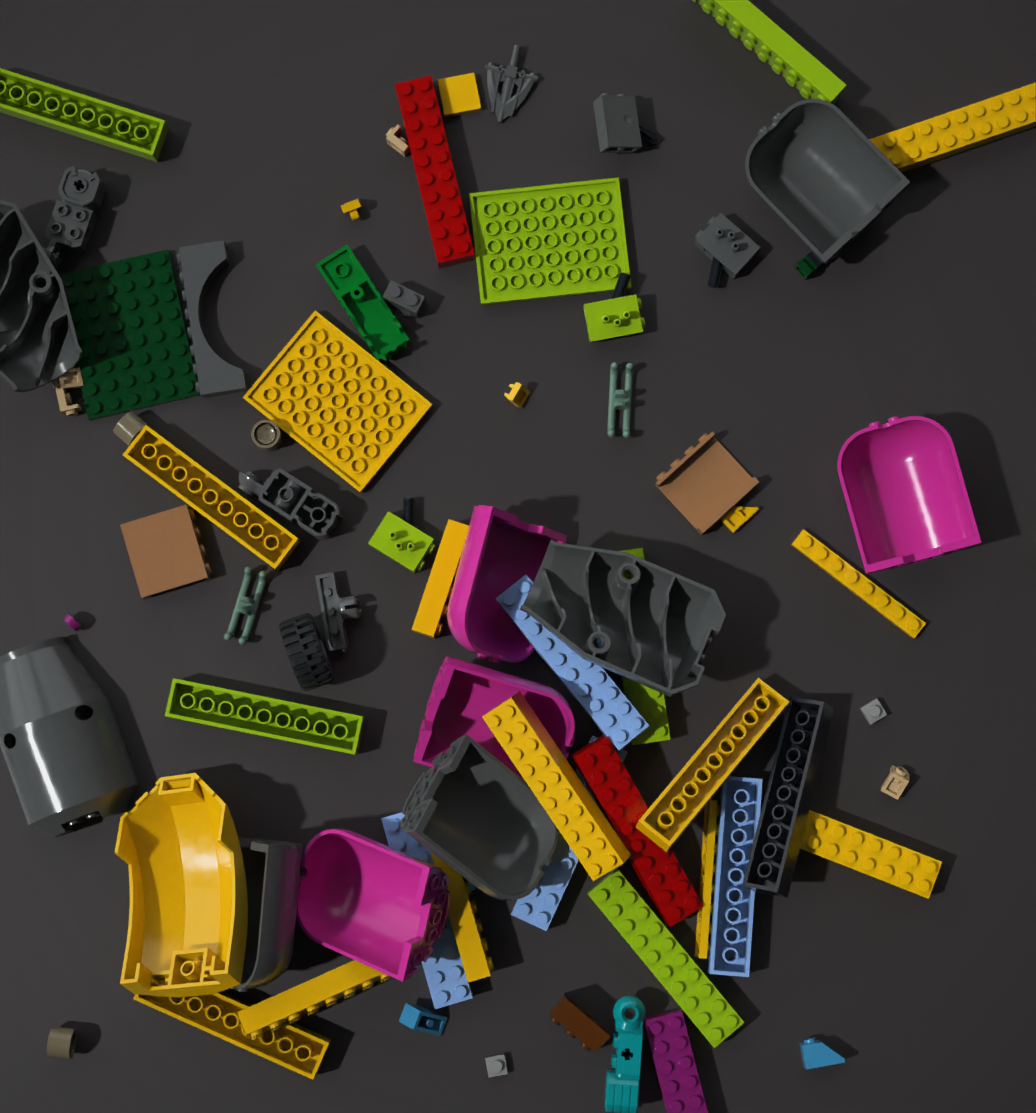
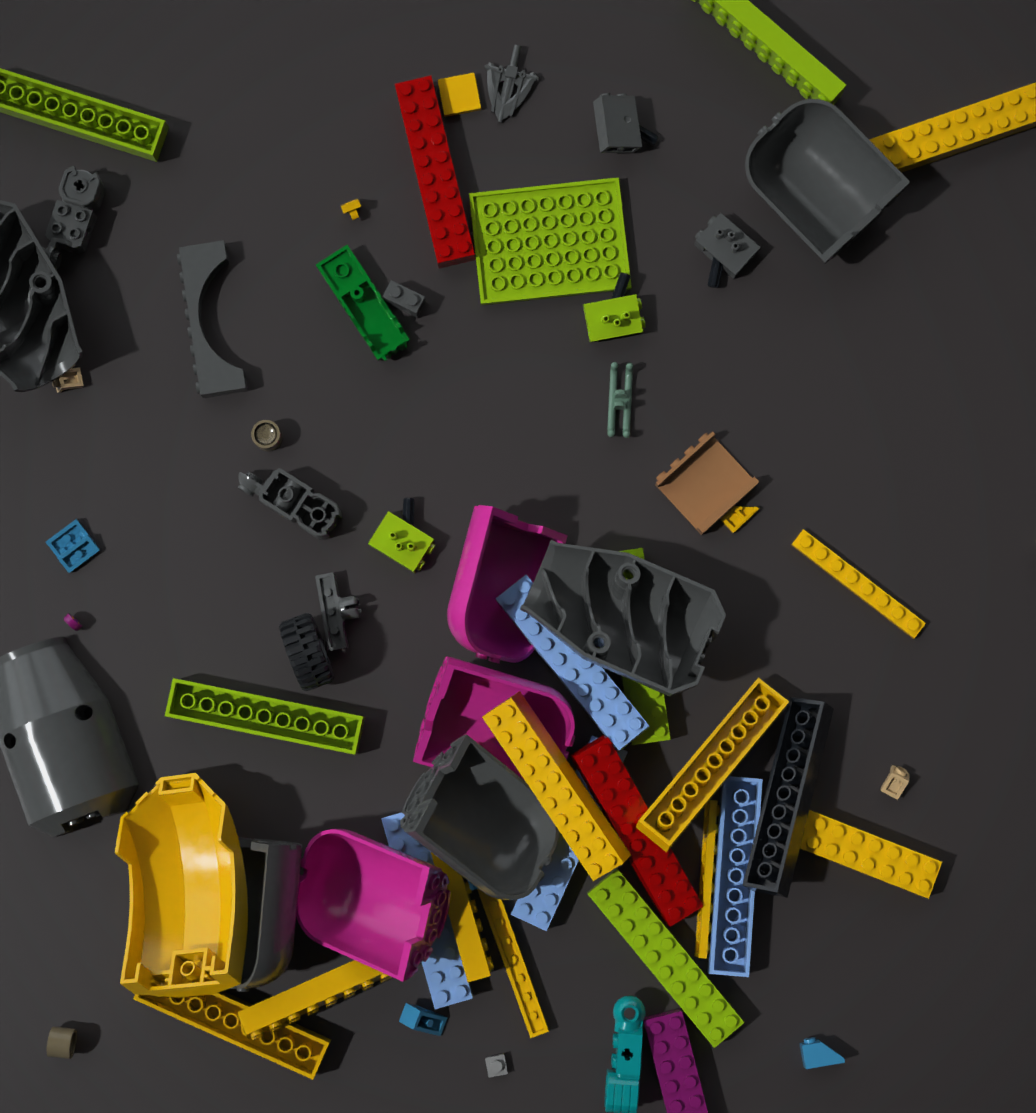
(64, 401): tan bracket -> none
(72, 545): none -> dark azure slope
(129, 427): dark tan piece -> none
(130, 335): dark green plate -> none
(166, 550): medium nougat panel -> none
(211, 497): yellow brick -> none
(246, 606): sand green piece -> none
(337, 401): yellow plate -> none
(398, 144): tan bracket -> none
(441, 581): yellow brick -> none
(514, 965): none -> yellow plate
(518, 394): yellow tile -> none
(579, 1023): reddish brown slope -> none
(808, 265): dark green leg -> none
(873, 711): light grey plate -> none
(905, 493): dark pink cylinder -> none

